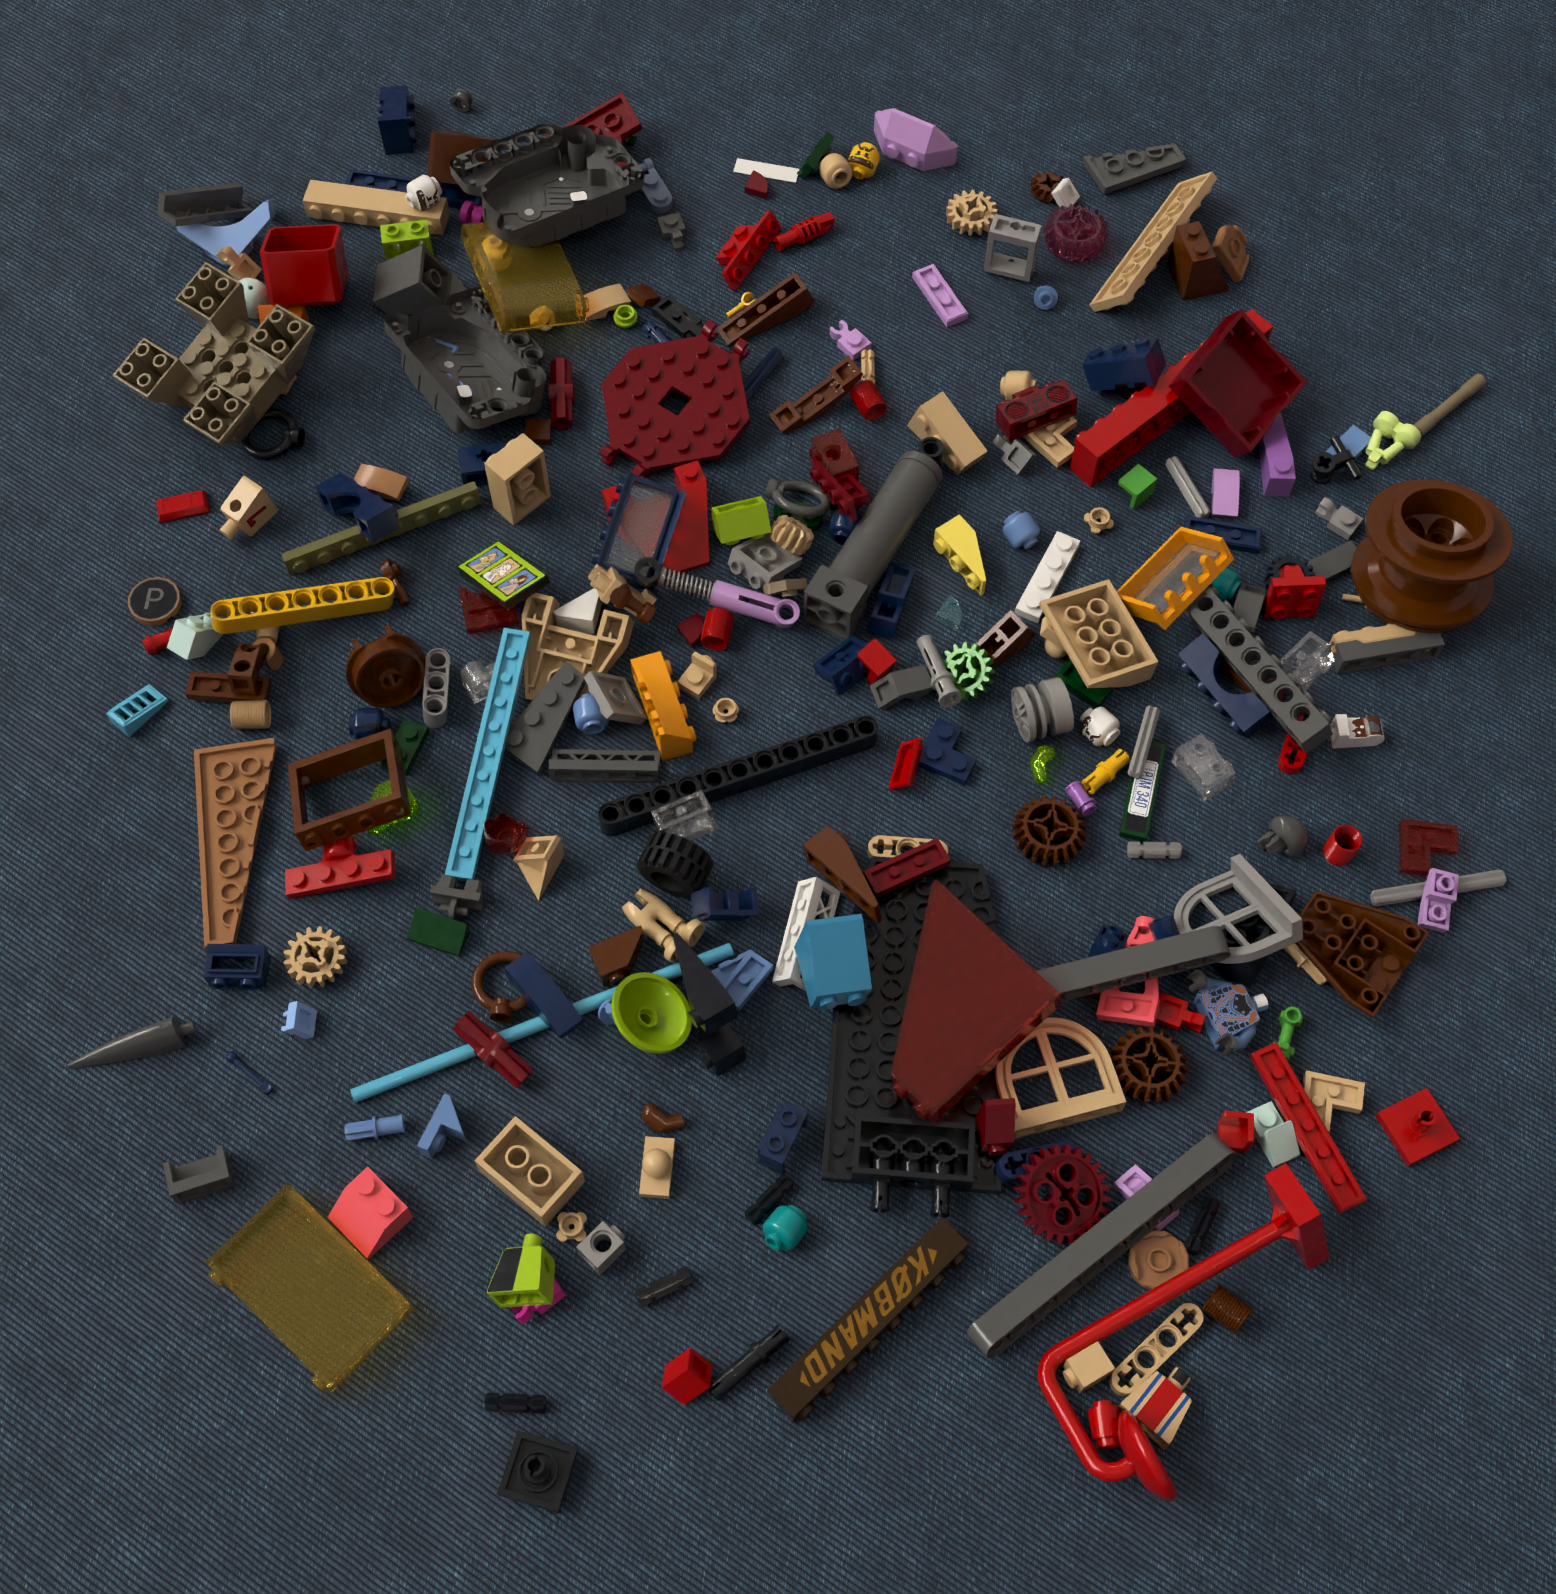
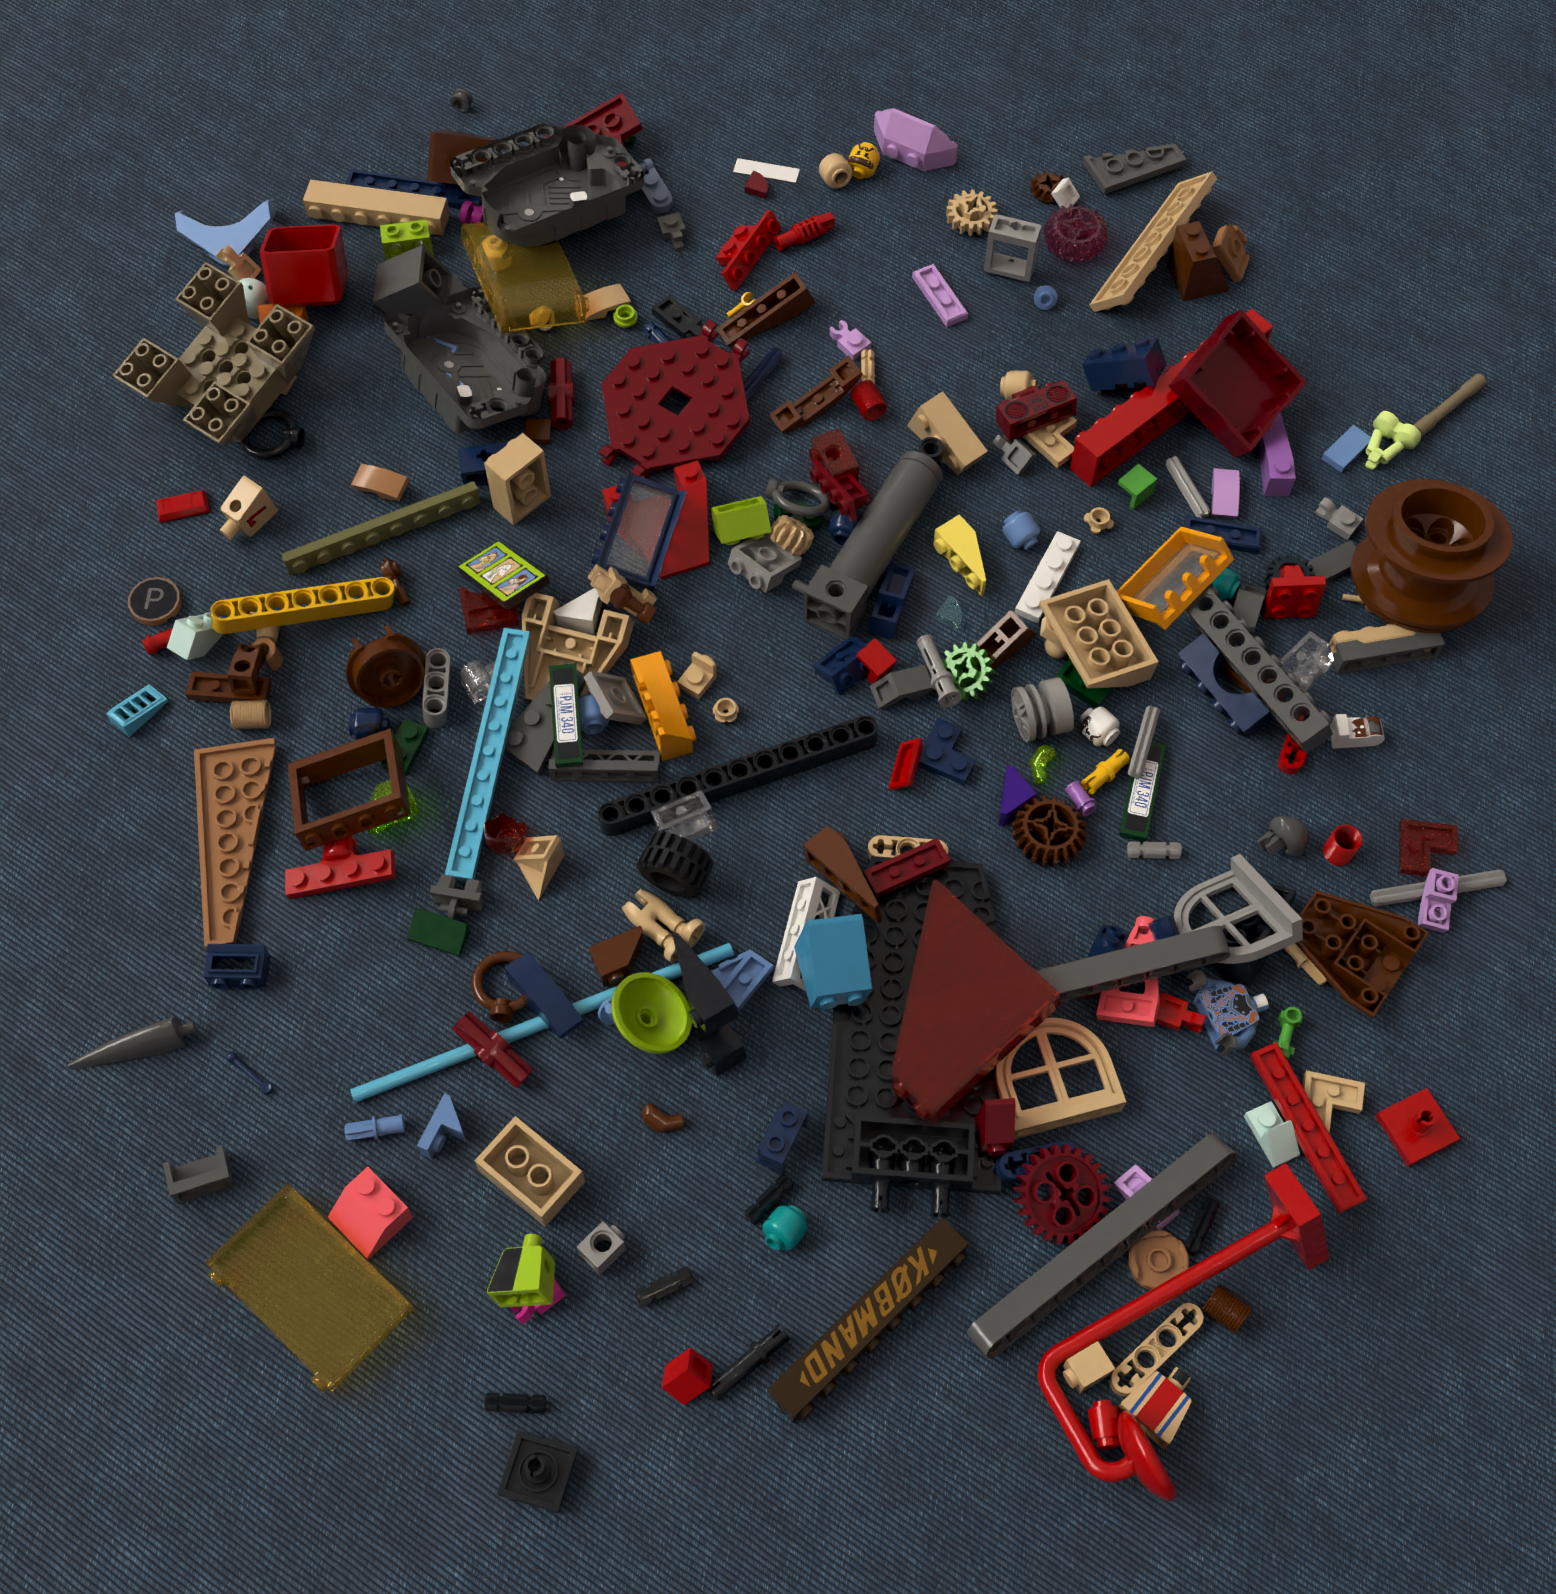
(202, 204): dark grey fence -> none
(300, 1020): light blue tile -> none
(323, 947): tan gear -> none
(372, 514): dark blue arch -> none
(397, 119): dark blue wedge -> none
(423, 192): white head -> none
(565, 1220): tan plate -> none
(566, 715): none -> tile
(643, 295): reddish brown tile -> none
(657, 1167): tan tile -> none
(691, 629): dark red tile -> none
(717, 629): red piece -> none
(719, 594): piece -> none
(724, 906): dark blue window -> none
(785, 587): dark tan plate -> none
(821, 150): dark green plate -> none
(1014, 795): none -> dark purple slope
(1171, 1064): reddish brown gear -> none
(1203, 767): clear brick -> none
(1236, 1130): red panel -> none
(1325, 463): black piece -> none

